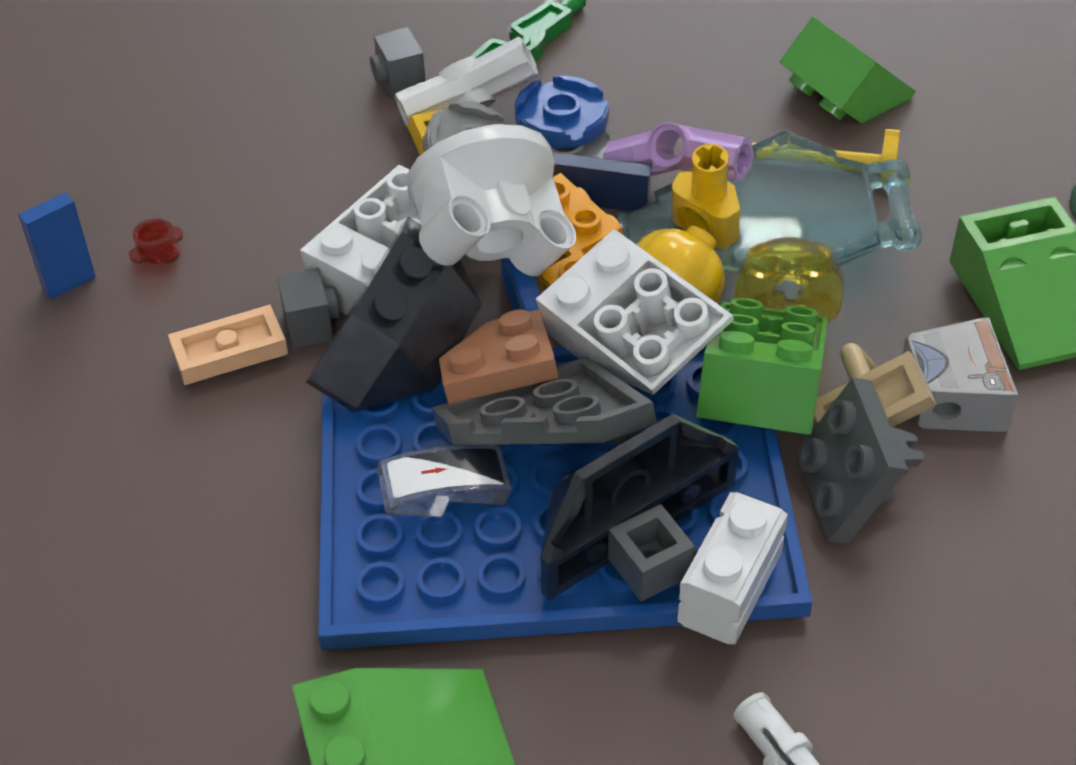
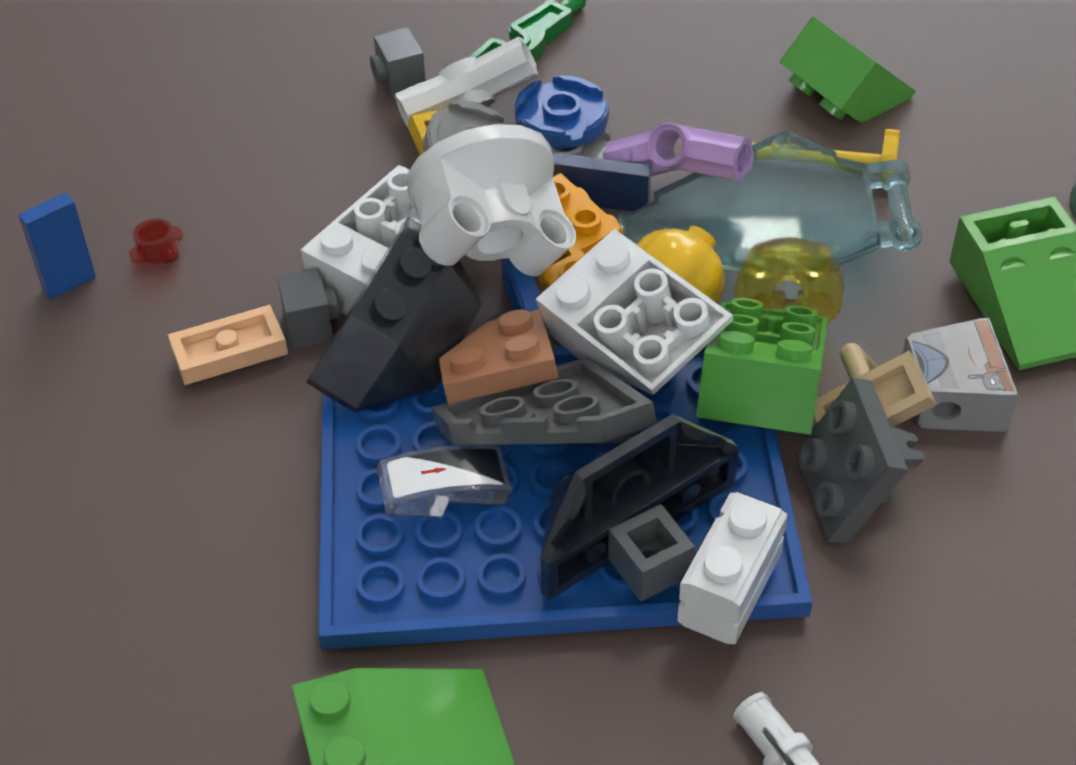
(706, 196): yellow piece -> none

